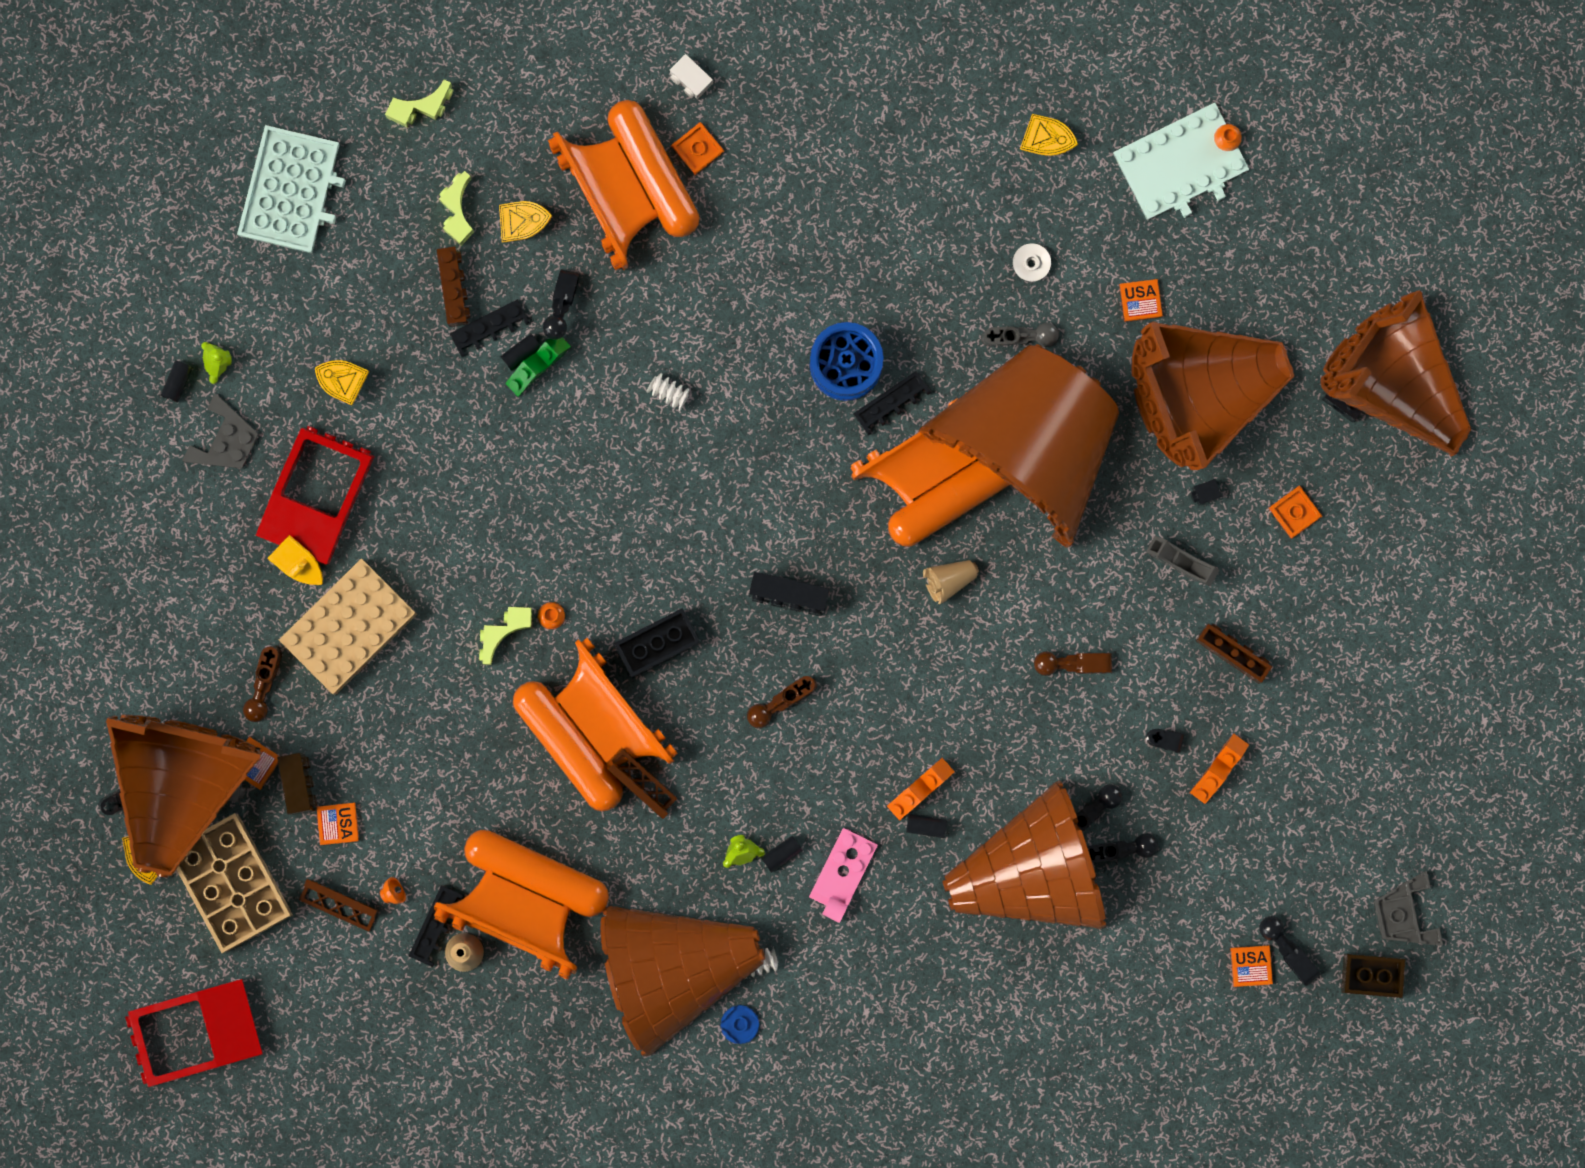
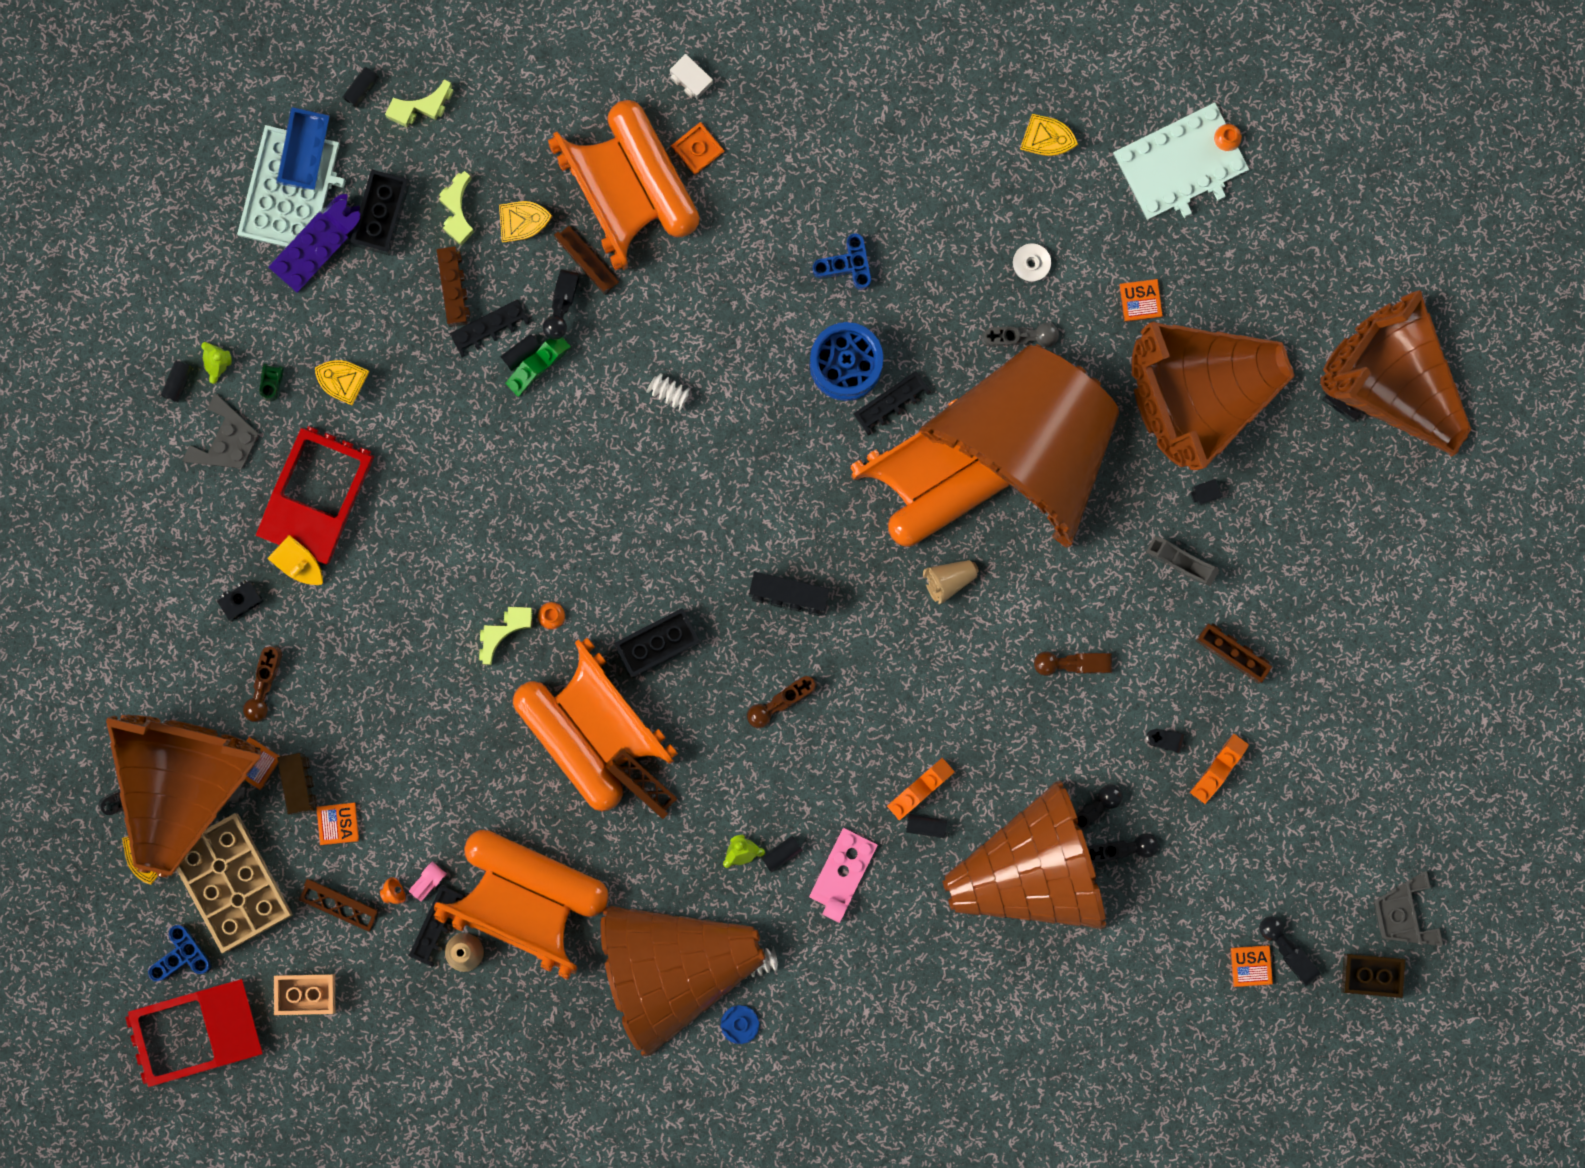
(180, 952): none -> blue beam
(251, 600): none -> black brick
(270, 378): none -> dark green piece
(302, 149): none -> blue slope
(304, 994): none -> light nougat brick
(315, 243): none -> dark purple hinge
(348, 627): tan brick -> none
(357, 91): none -> black pin
(380, 212): none -> black brick
(430, 878): none -> bright pink piece
(586, 260): none -> reddish brown fence
(847, 259): none -> blue beam
(1295, 512): orange tile -> none

